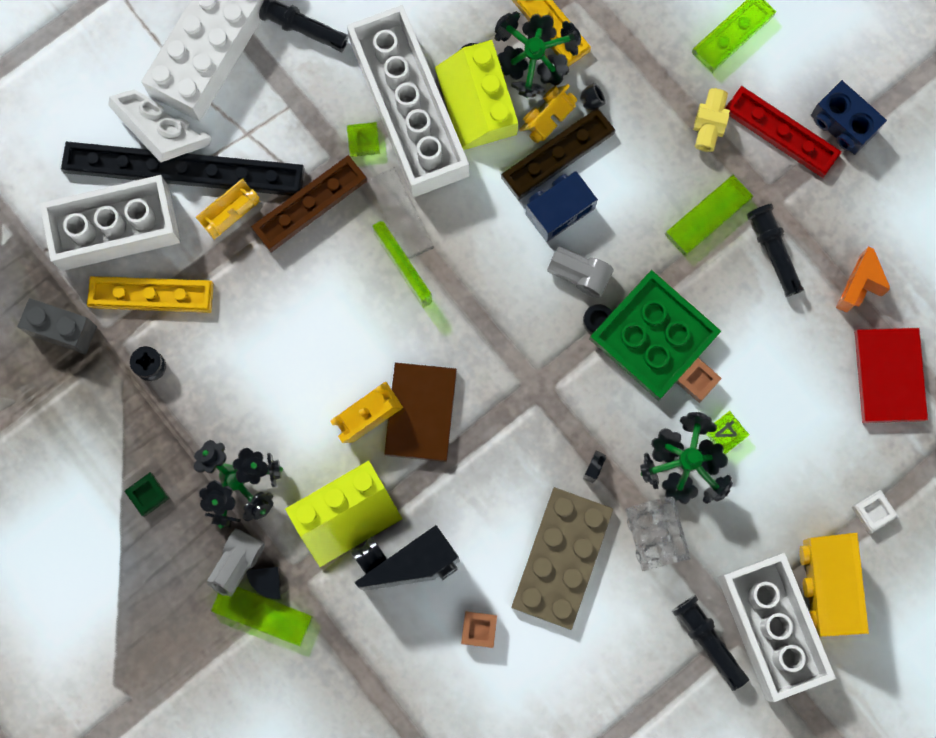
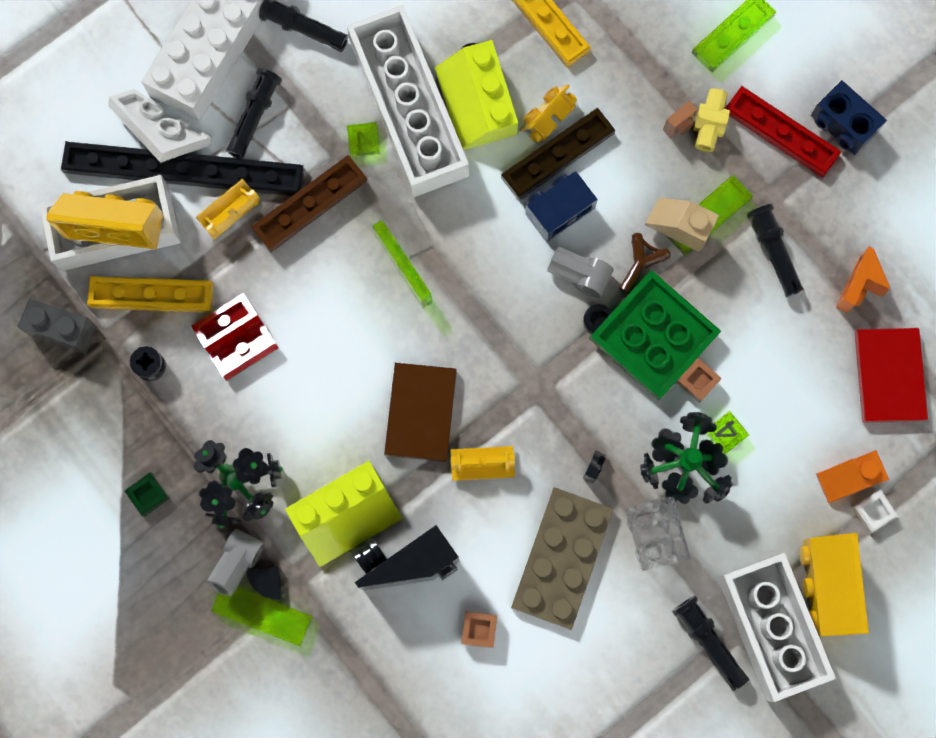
(107, 219): none -> yellow slope
(234, 337): none -> red slope
(258, 100): none -> black pin
(367, 413): yellow hinge -> none
(482, 463): none -> yellow hinge
(539, 34): black plant -> none
(593, 97): black hinge -> none
(641, 261): none -> reddish brown piece
(681, 120): none -> nougat plate
(682, 221): none -> tan slope
(852, 476): none -> orange slope

